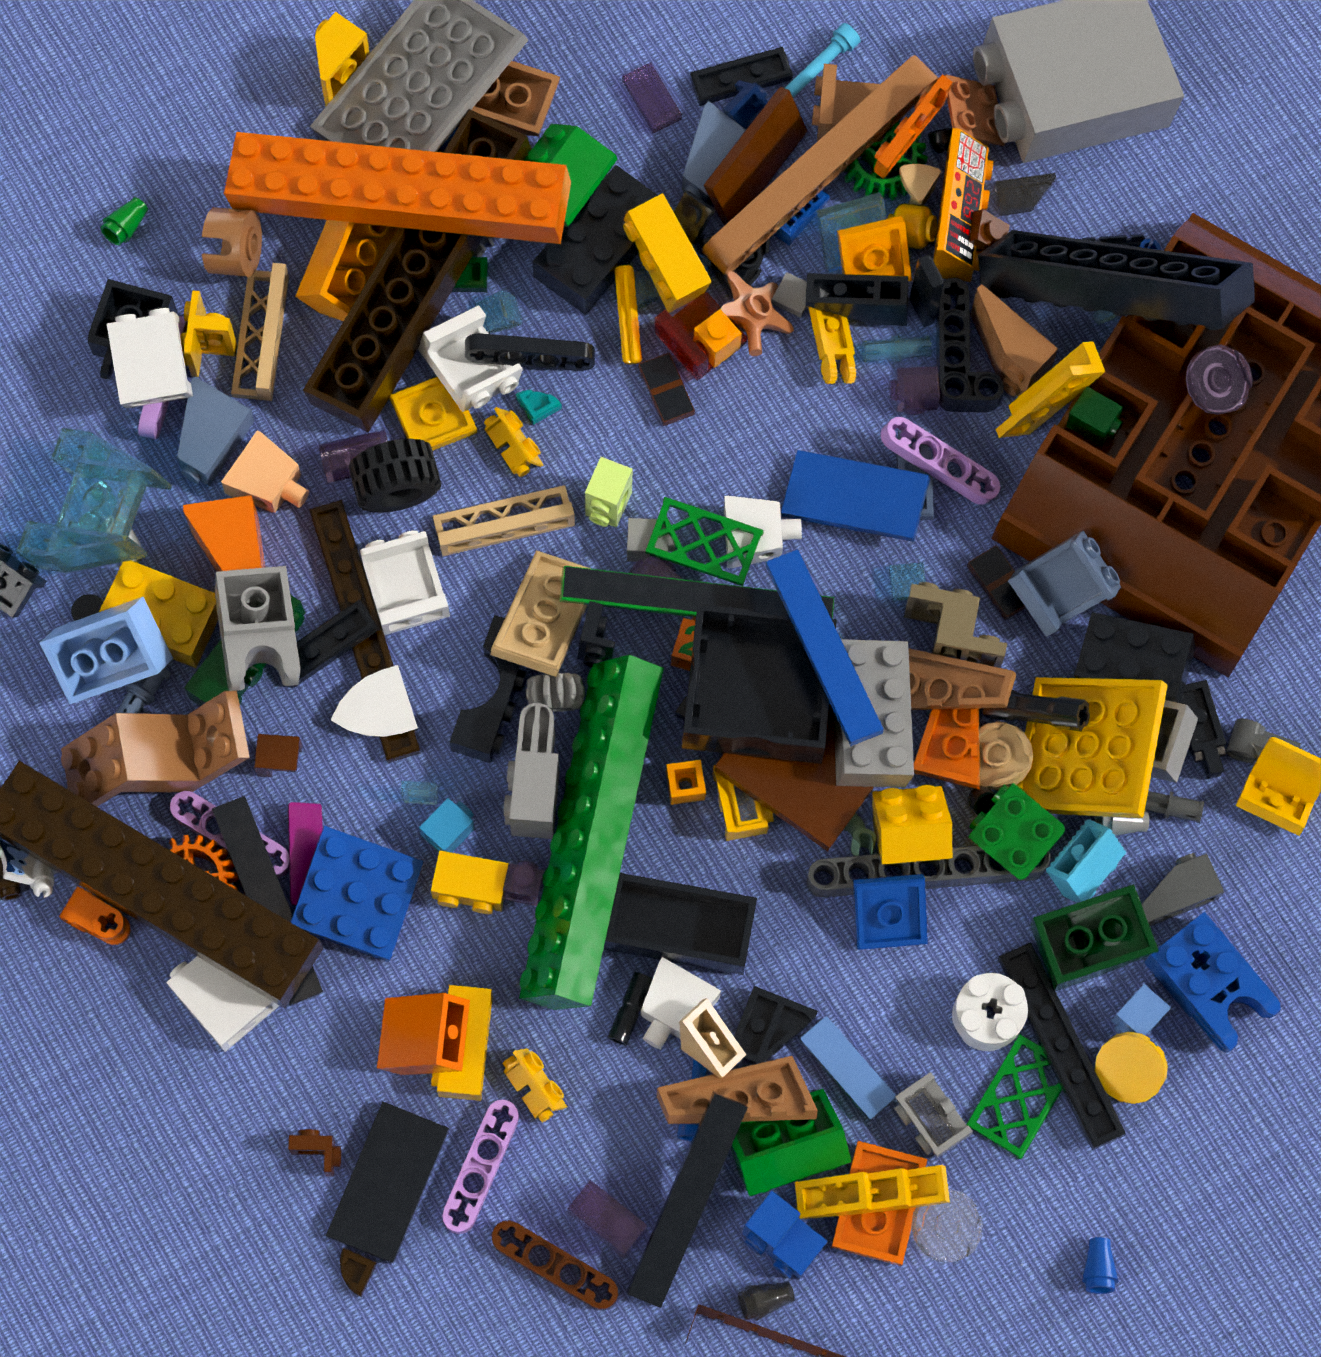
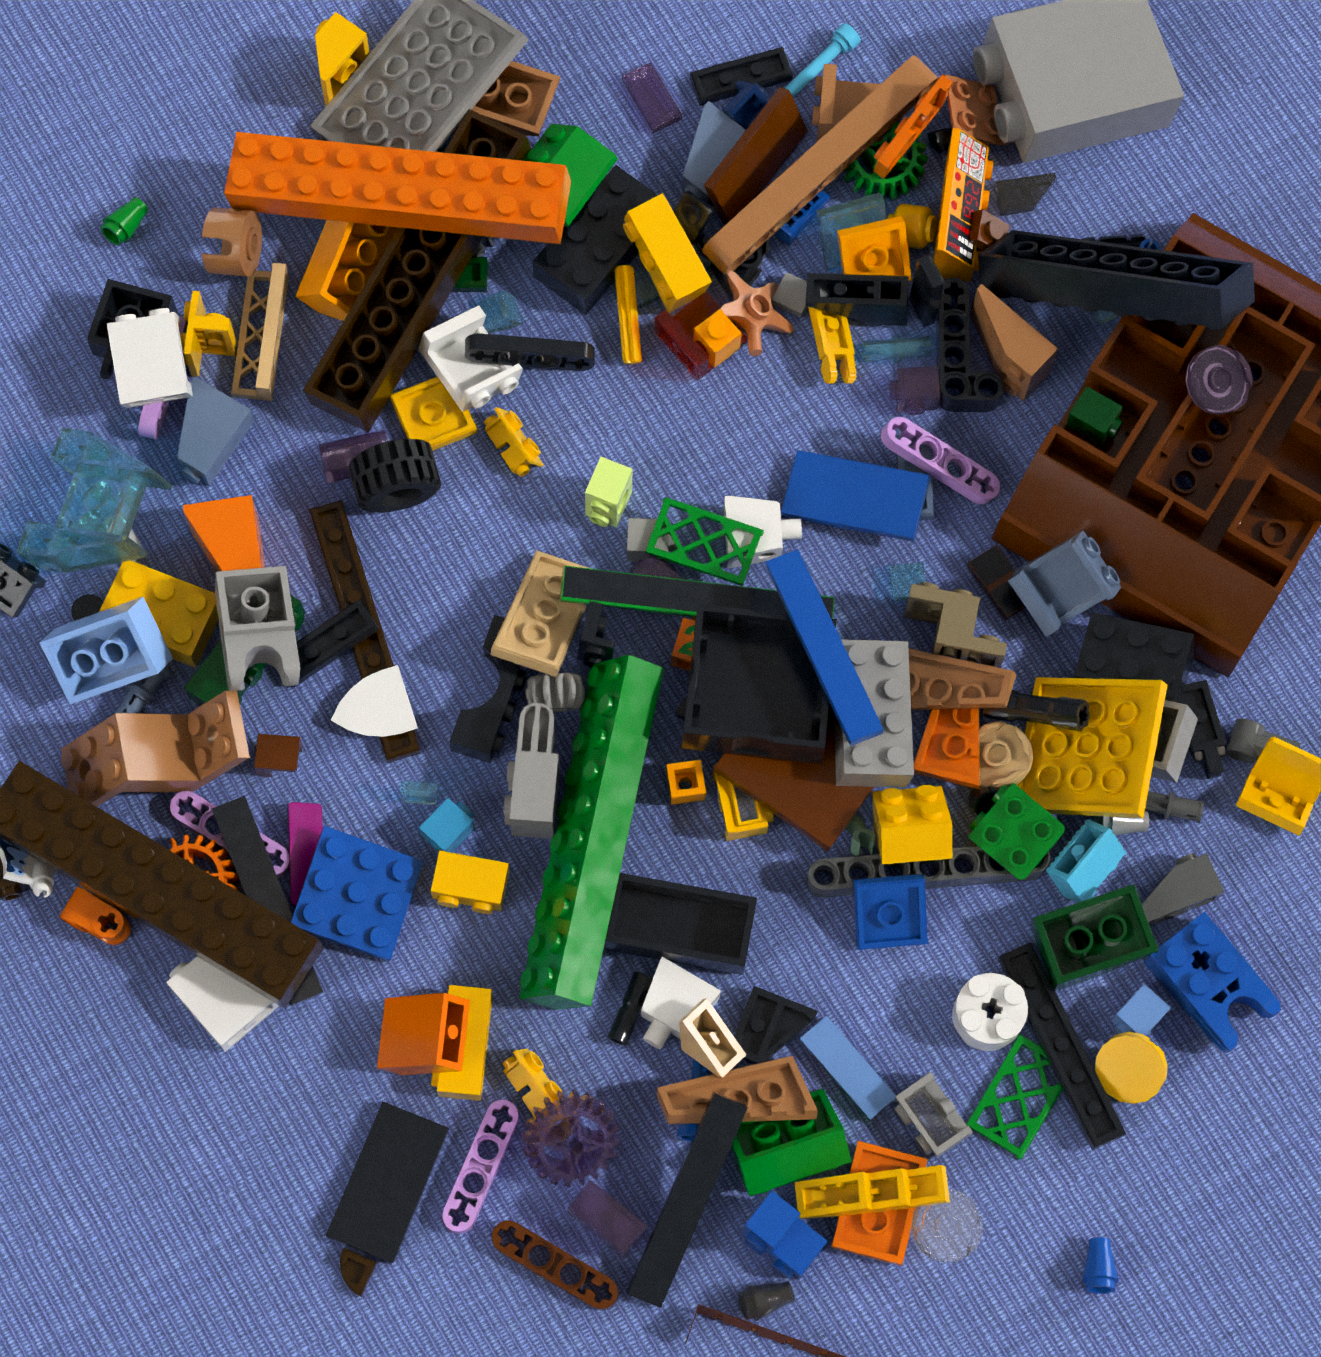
(266, 475): light nougat torso -> none
(312, 1143): reddish brown bracket -> none
(404, 582): white panel -> none
(504, 528): tan fence -> none
(523, 883): clear purple brick -> none
(538, 404): teal tile -> none
(597, 1142): none -> clear purple gear
(666, 389): black tile -> none
(919, 181): tan tile -> none
(1053, 391): yellow fence -> none

